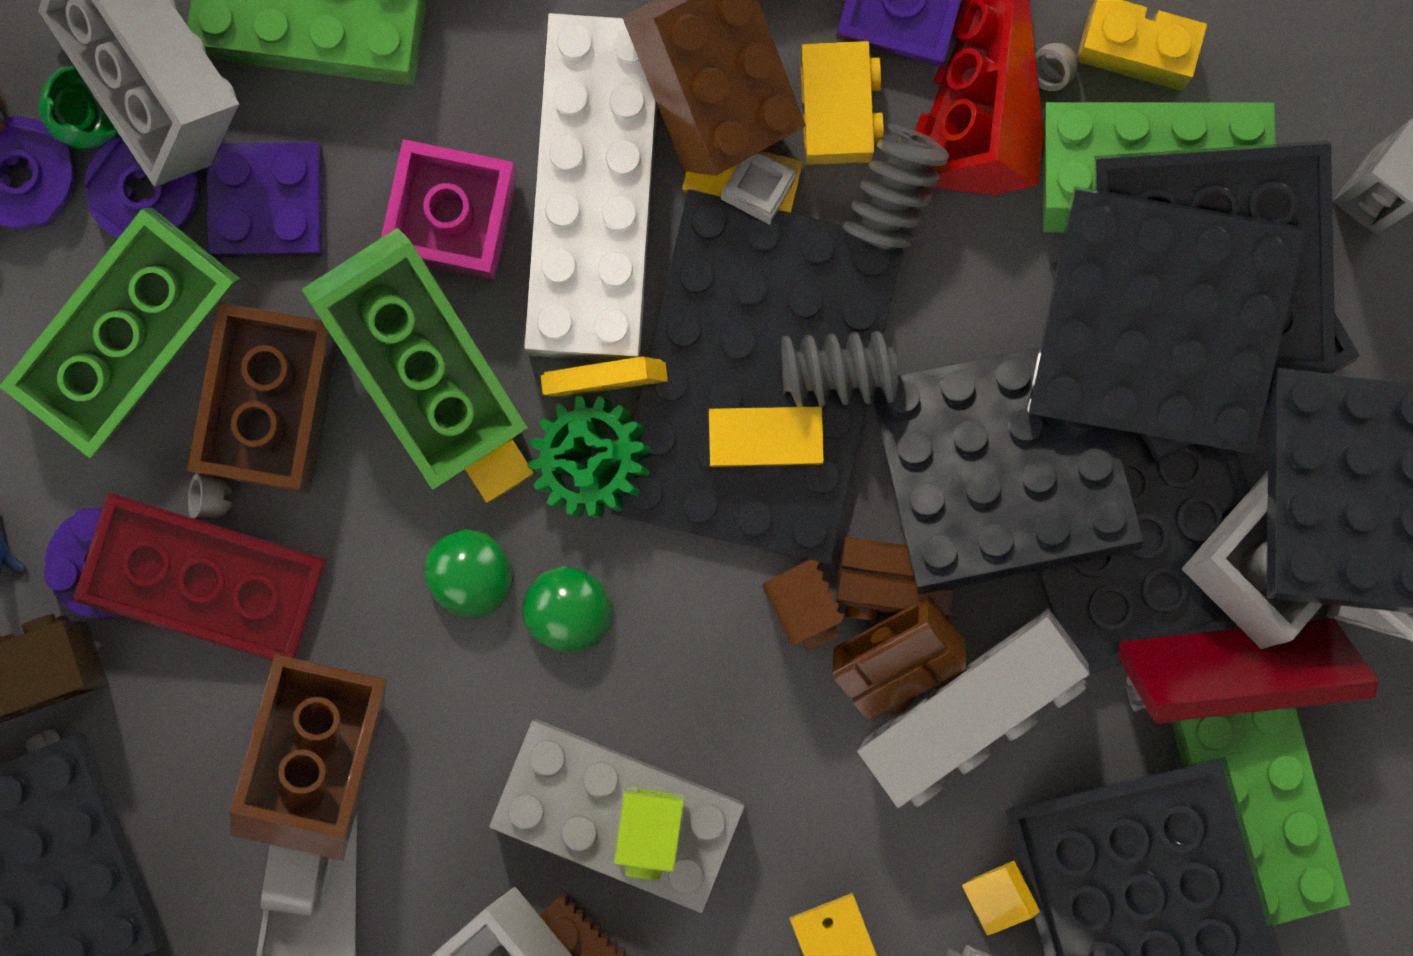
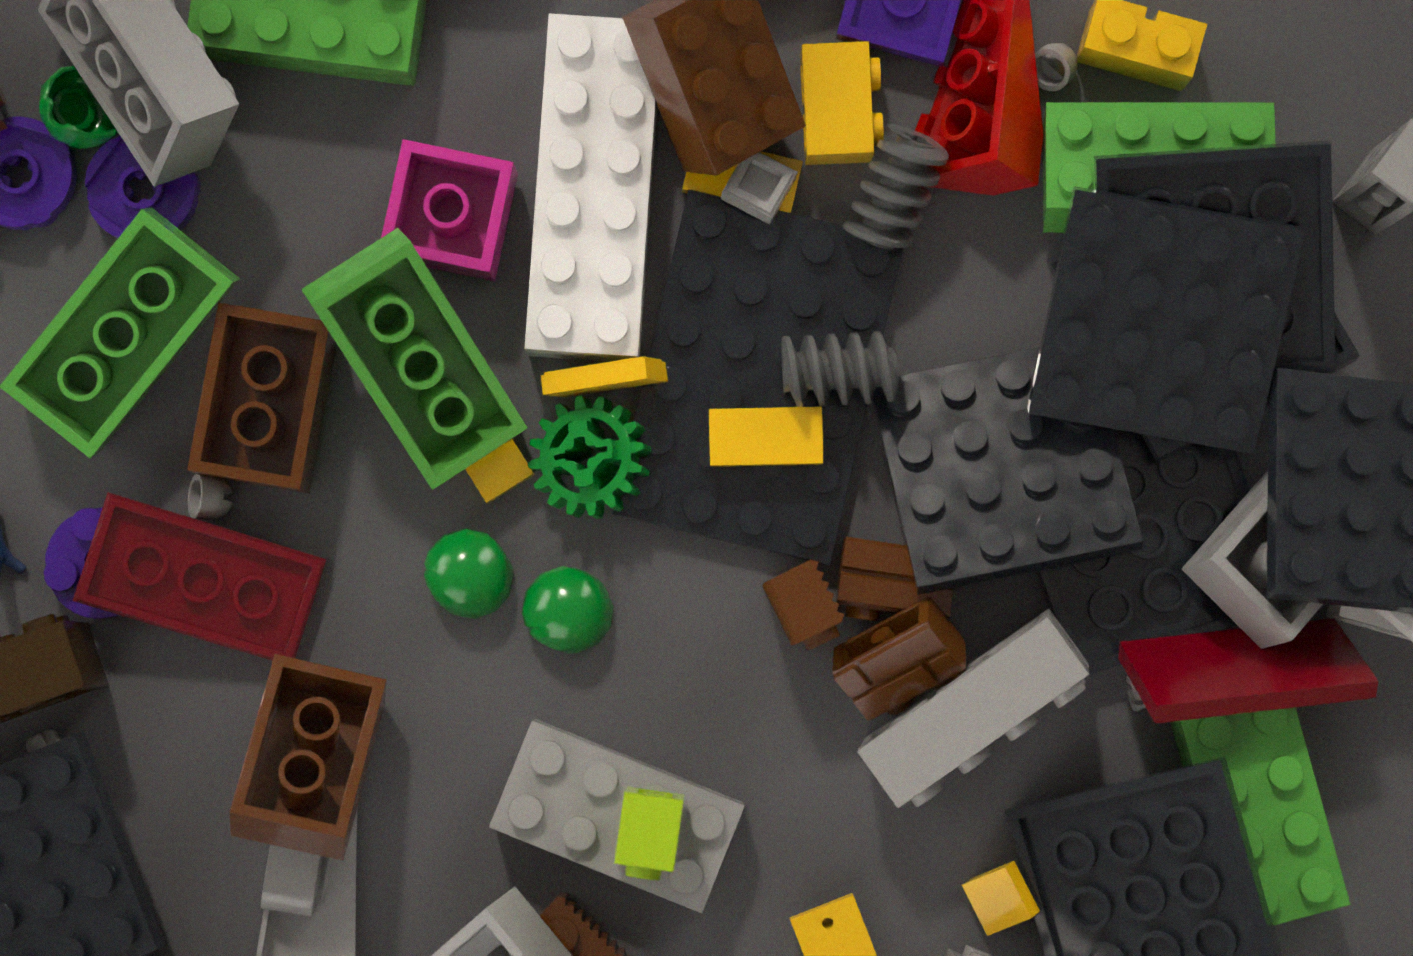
(265, 200): dark purple plate -> none

